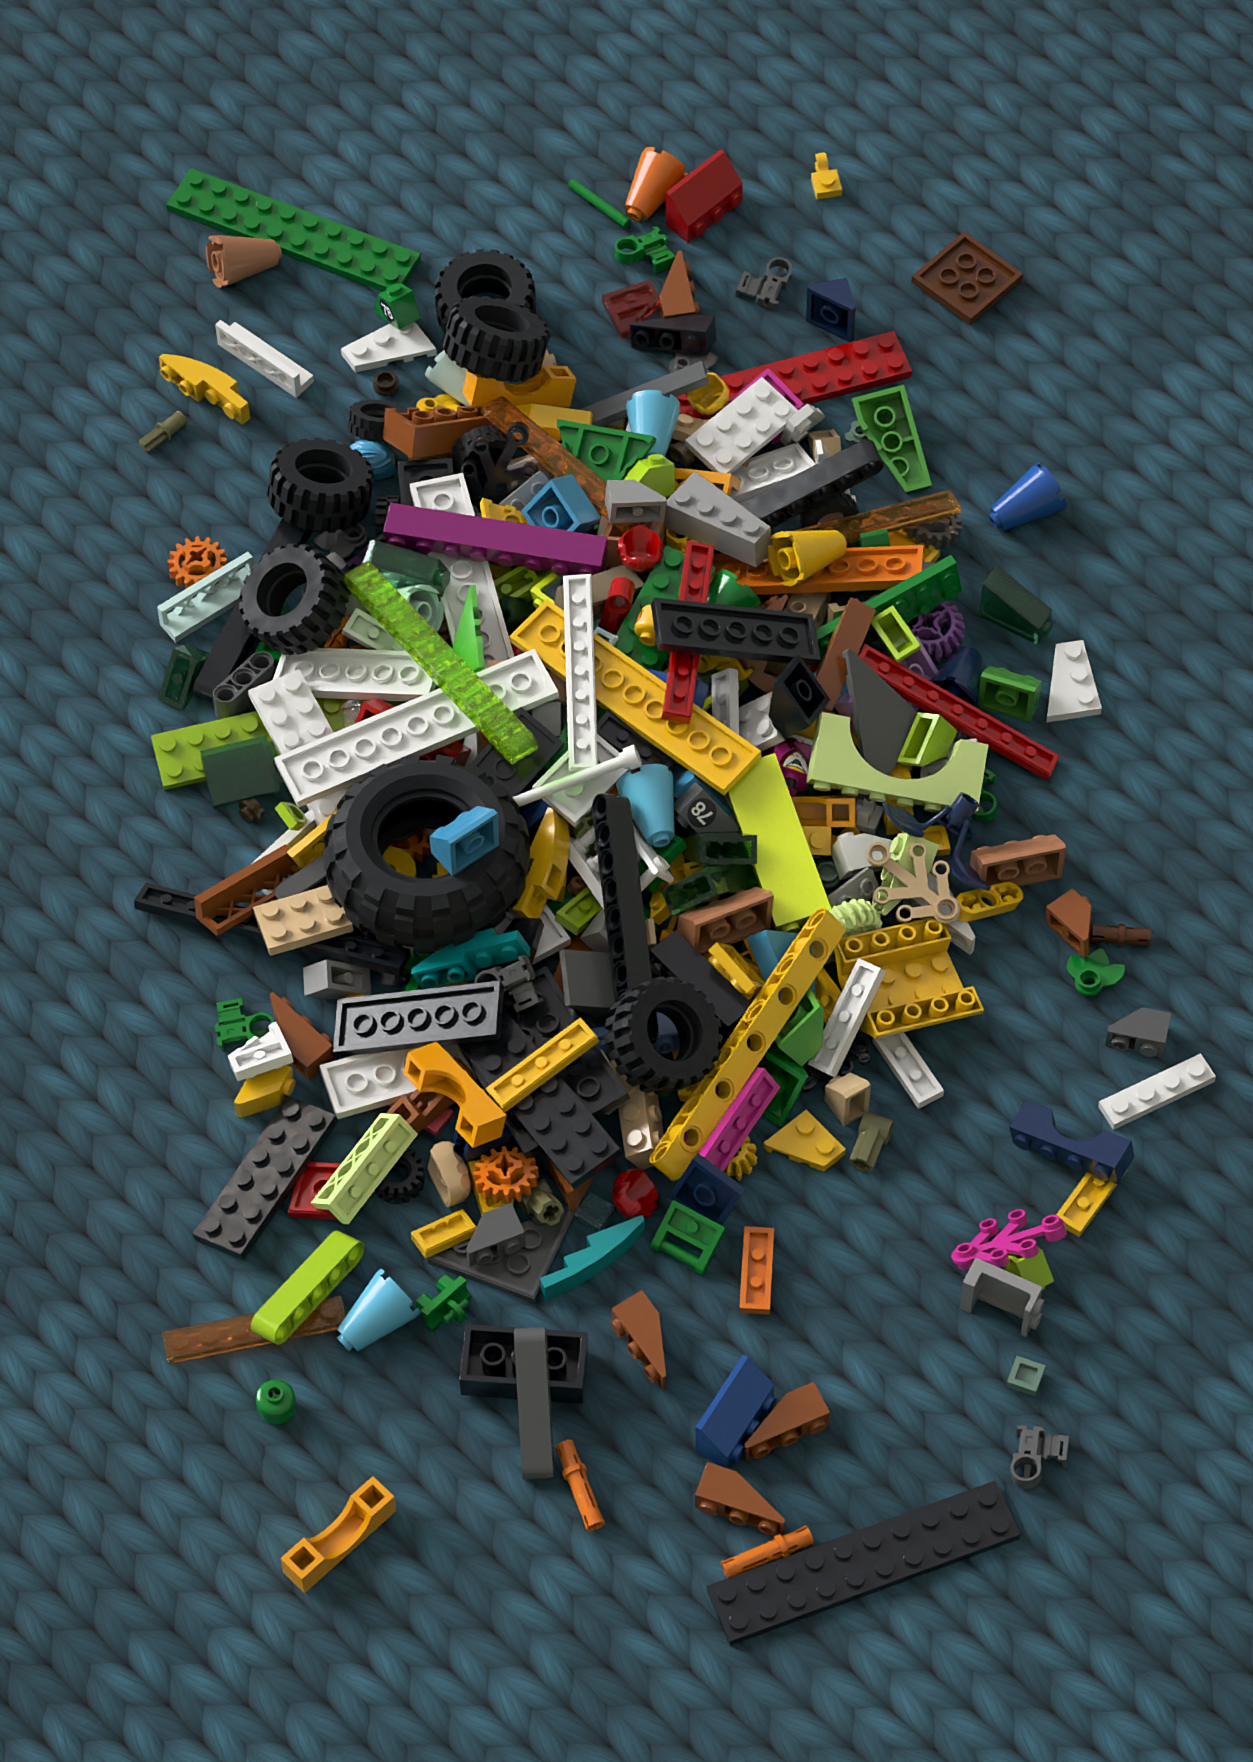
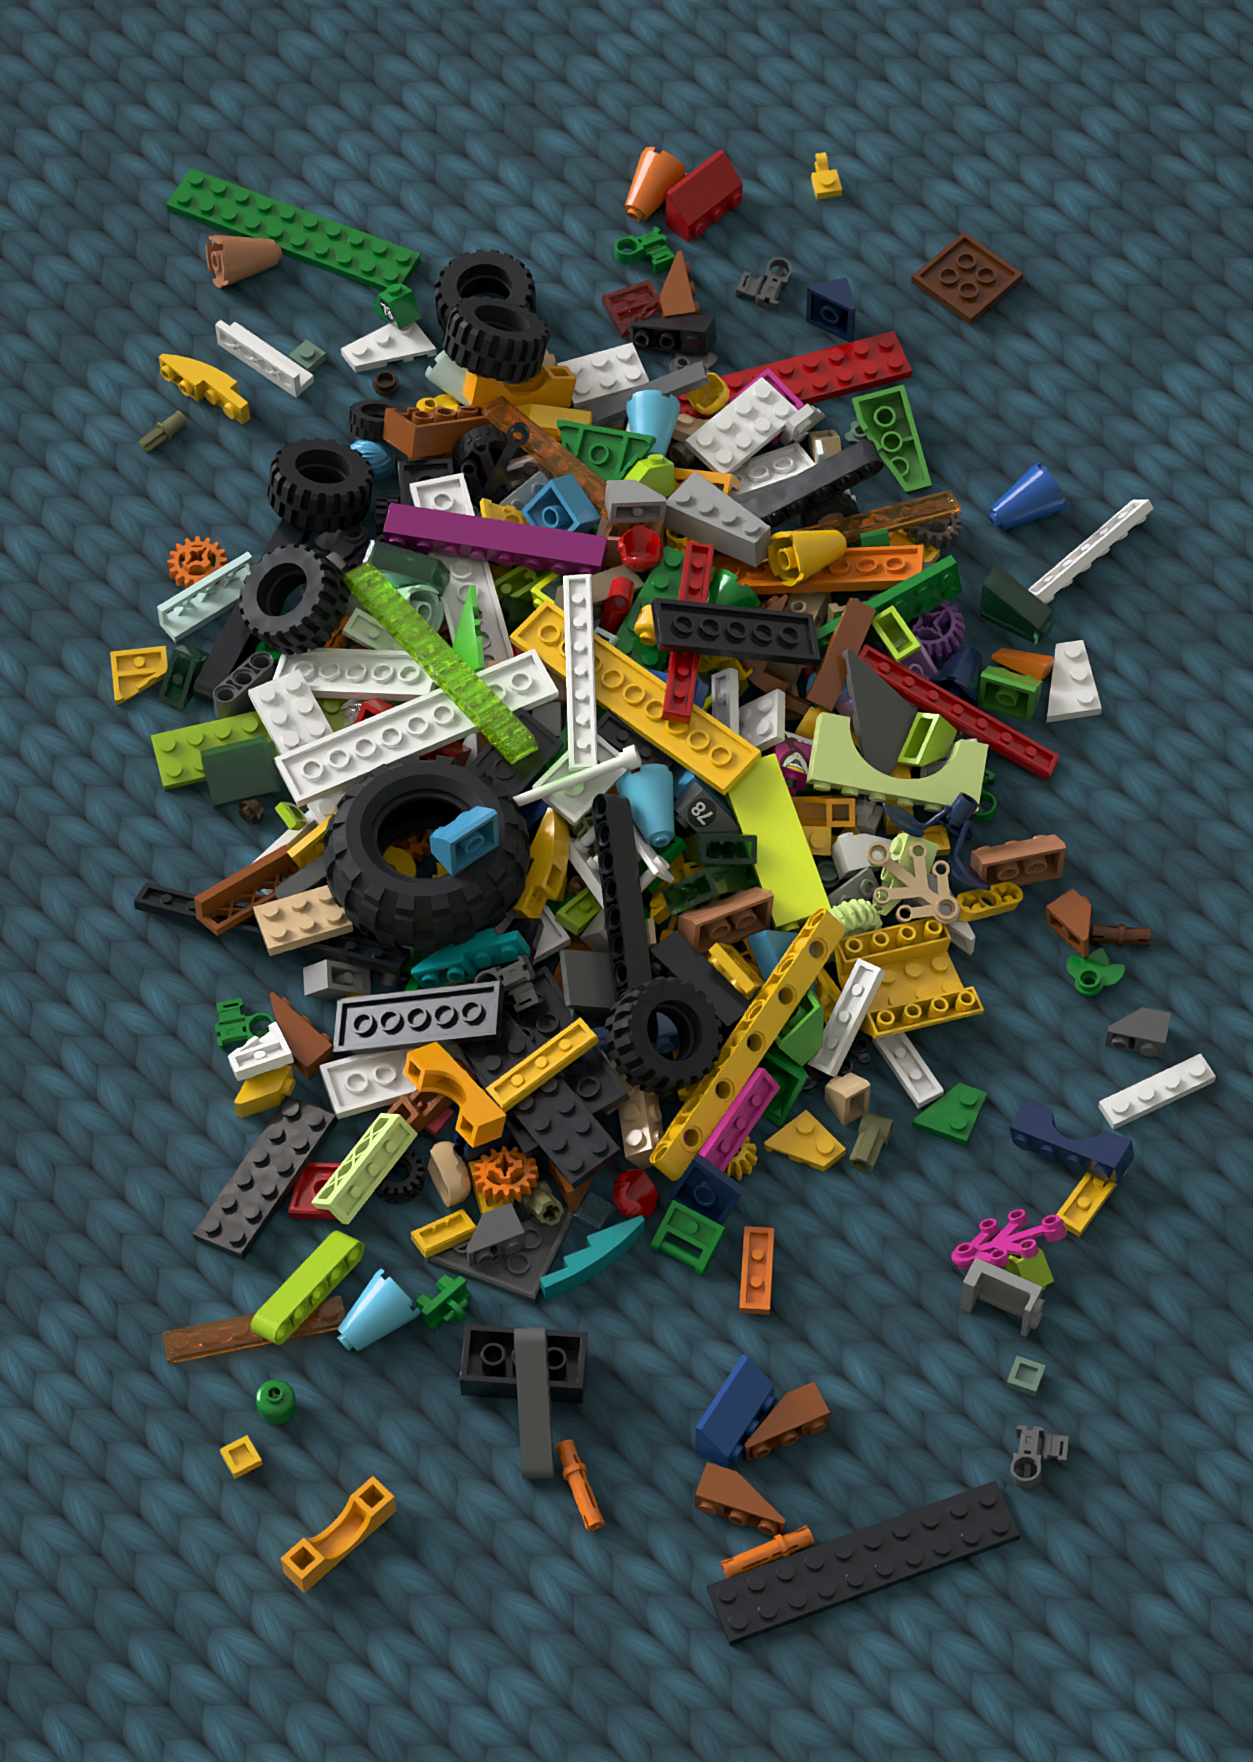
(137, 670): none -> yellow wing
(241, 1456): none -> yellow plate
(308, 356): none -> sand green plate
(599, 203): green bar -> none
(605, 374): none -> white plate
(640, 1326): dark orange slope -> none
(796, 699): black slope -> none
(953, 1114): none -> green wing
(1025, 663): none -> orange slope
(1093, 547): none -> white plate

